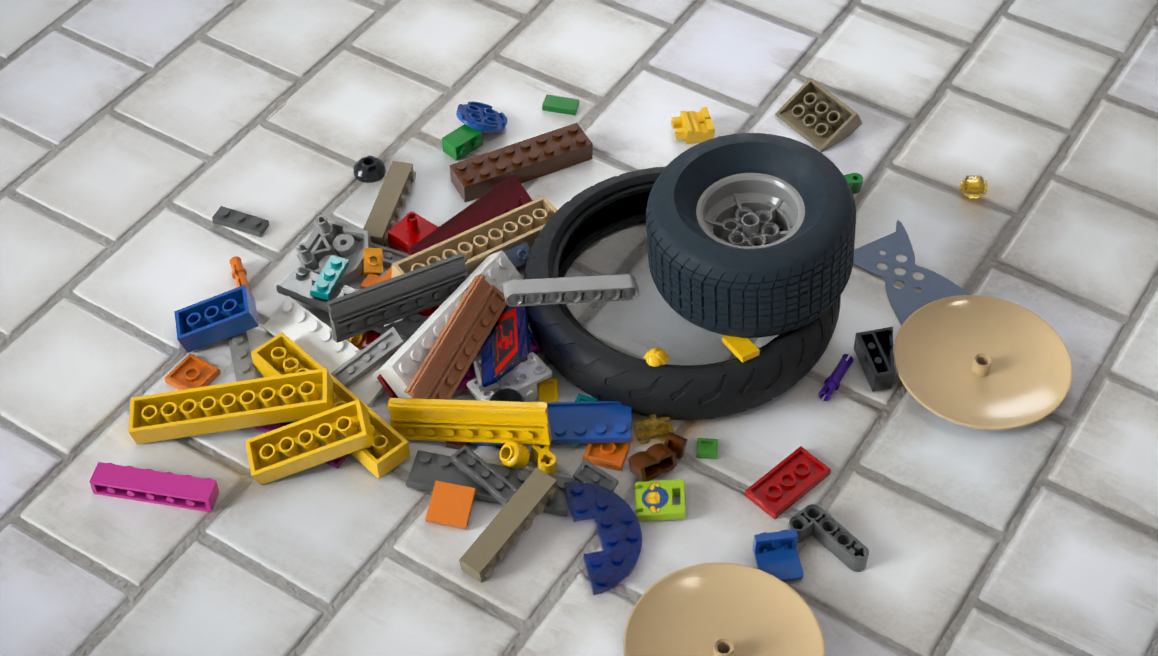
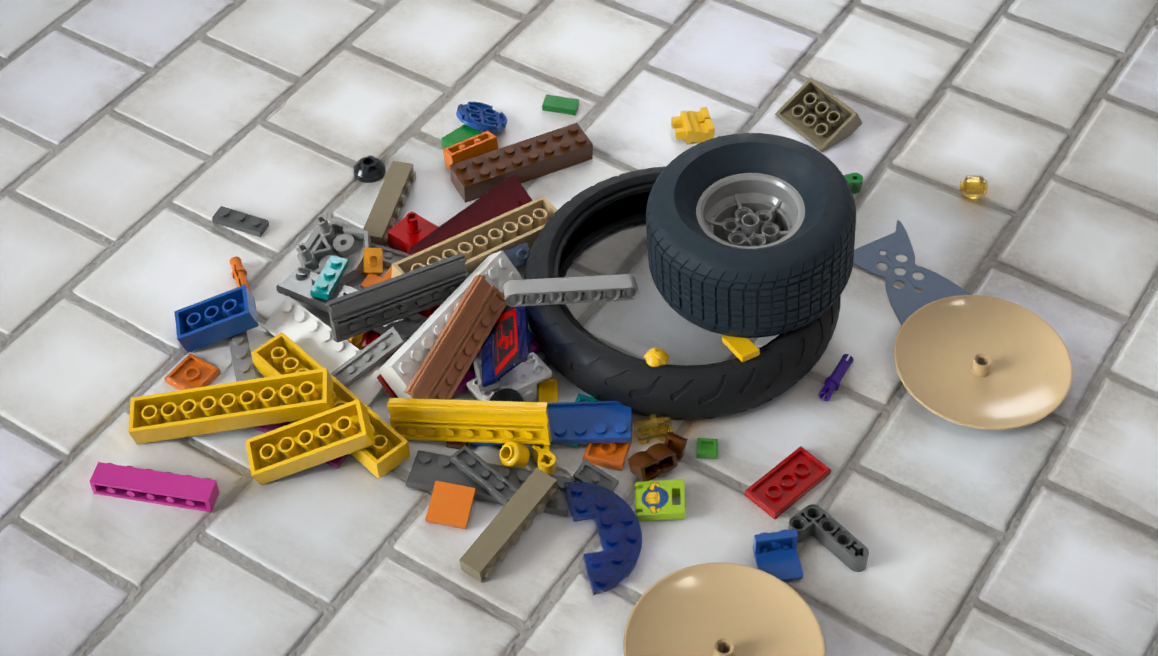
(470, 148): none -> orange brick
(876, 357): black wedge -> none

